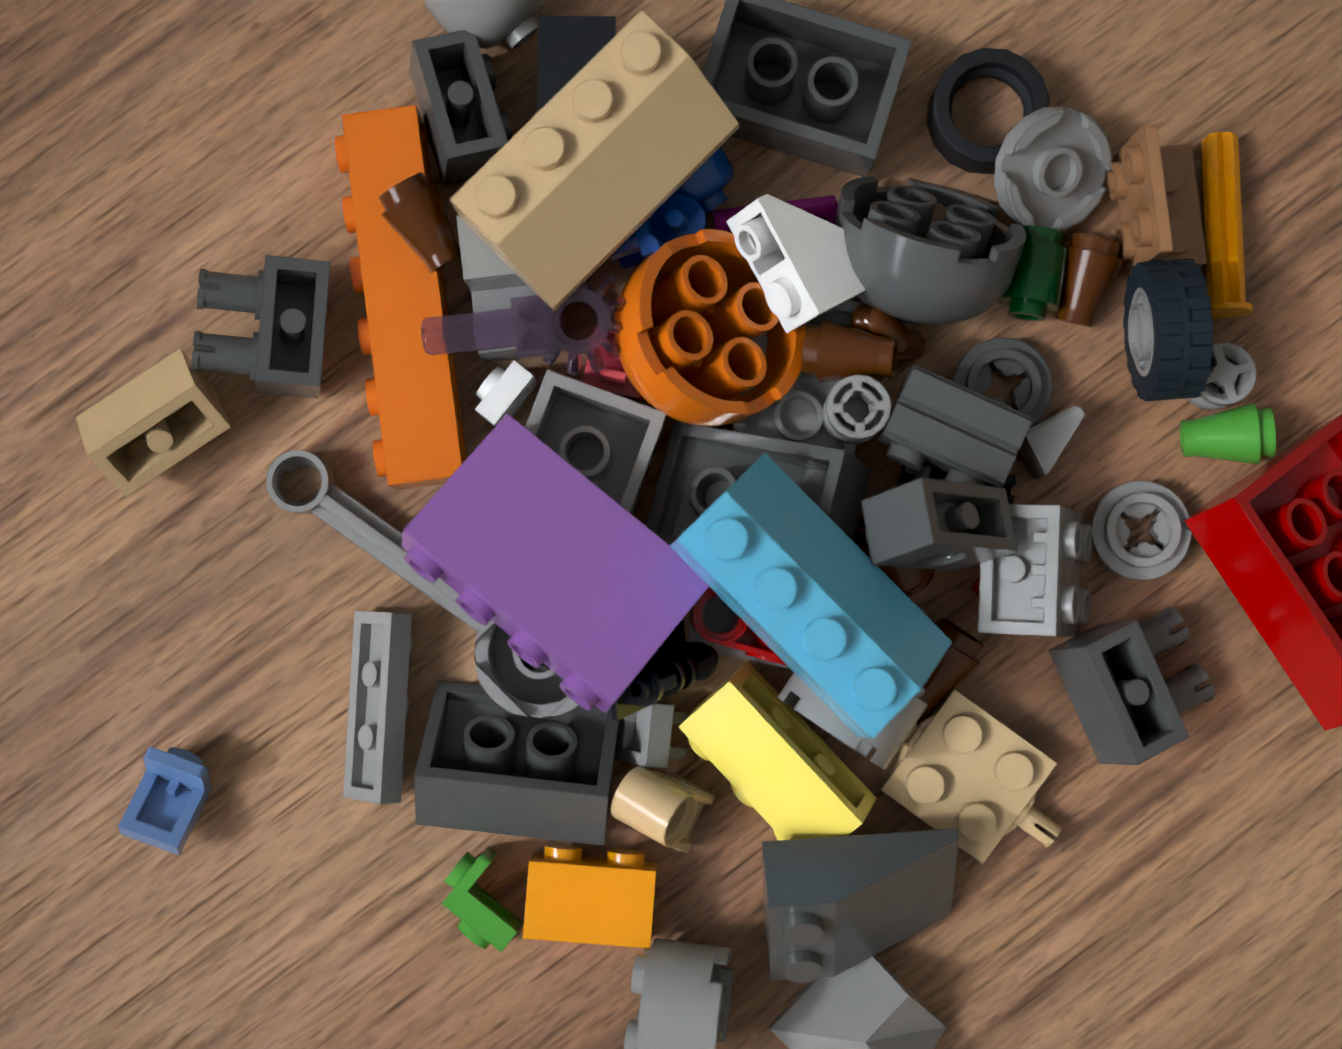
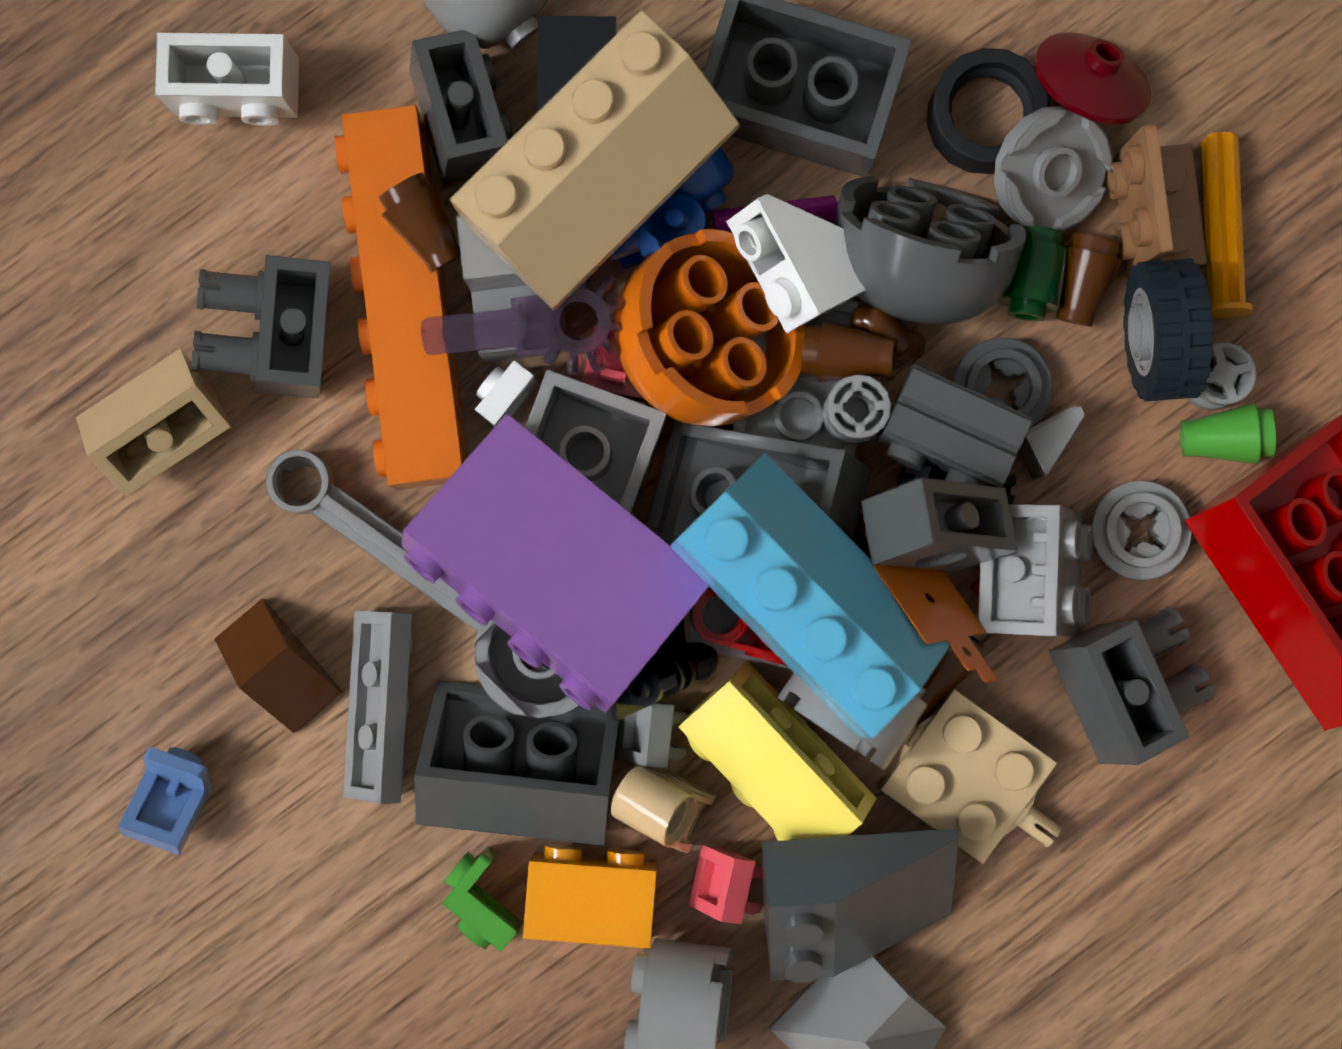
(227, 77): none -> white brick
(275, 667): none -> reddish brown slope
(724, 884): none -> coral tile
(940, 621): none -> orange piece
(1092, 78): none -> dark red dish

